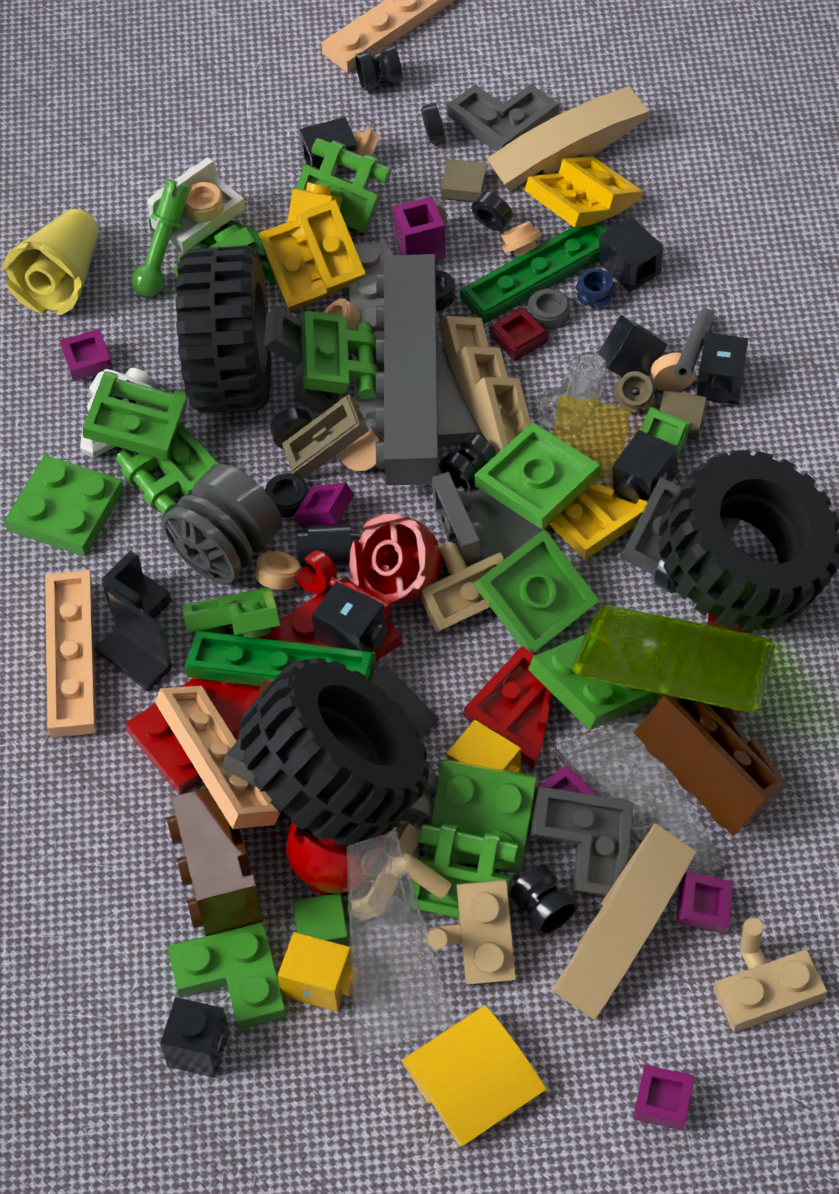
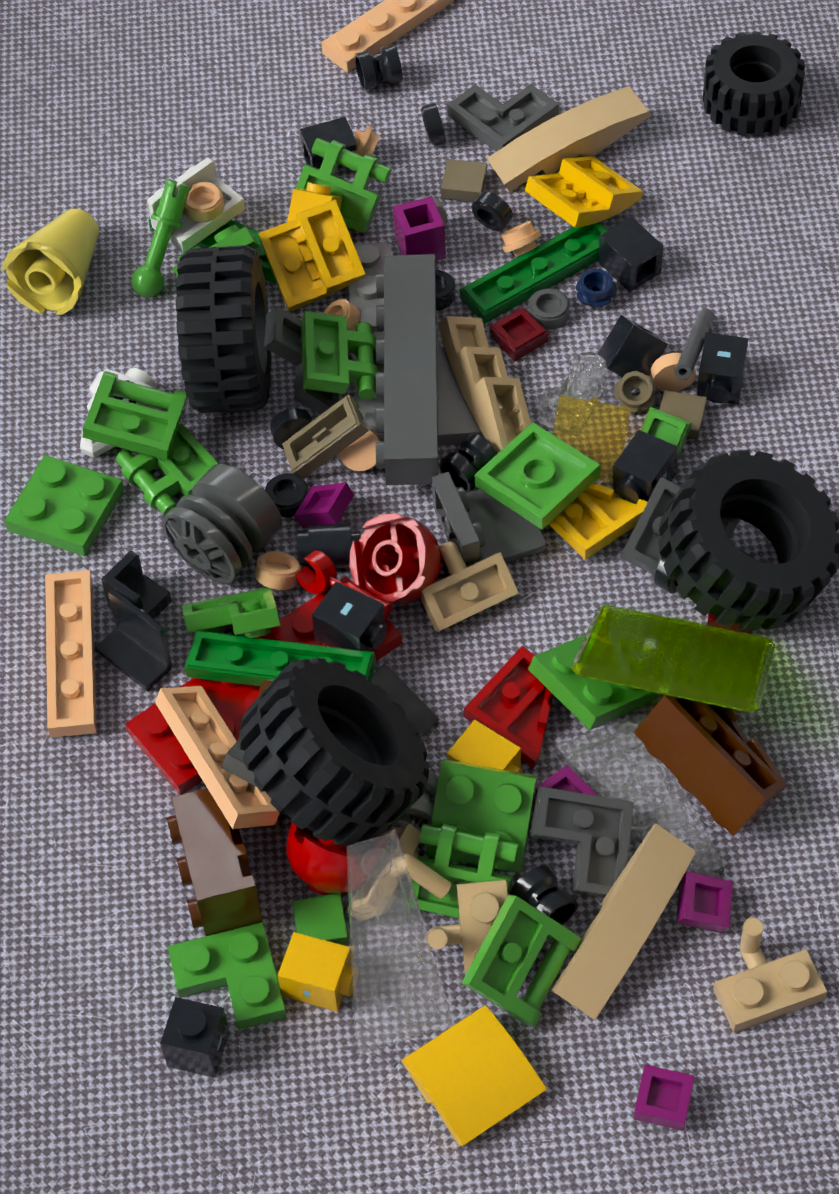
(86, 354): magenta plate -> none
(509, 955): none -> bright green plate
(536, 592): bright green plate -> none
(753, 83): none -> black tyre

